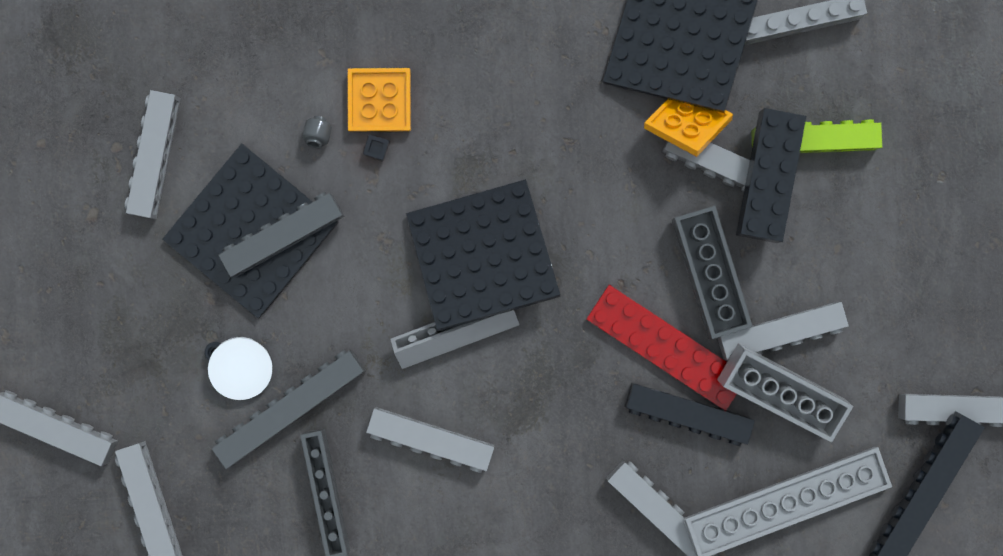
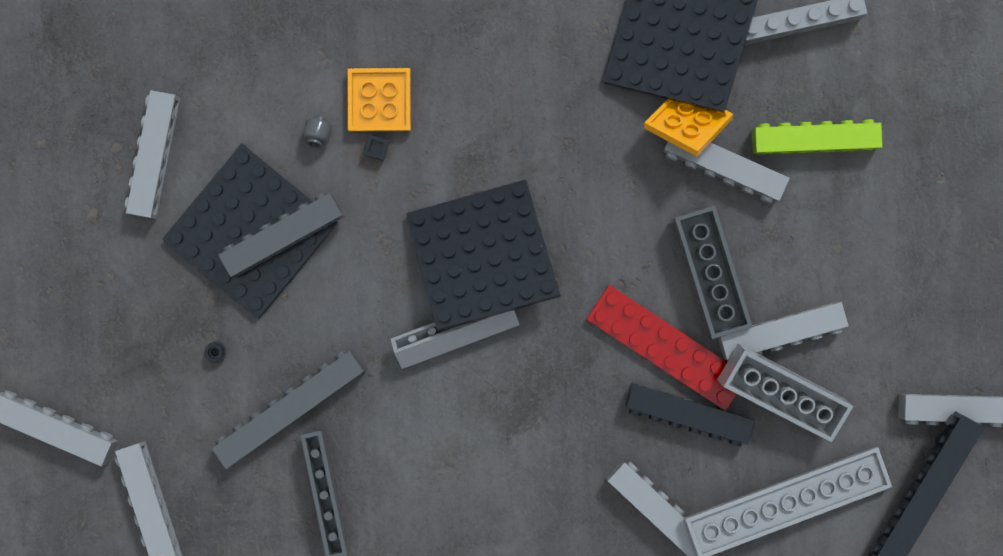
(240, 368): white tile -> none
(431, 439): light grey brick -> none
(771, 175): black brick -> none

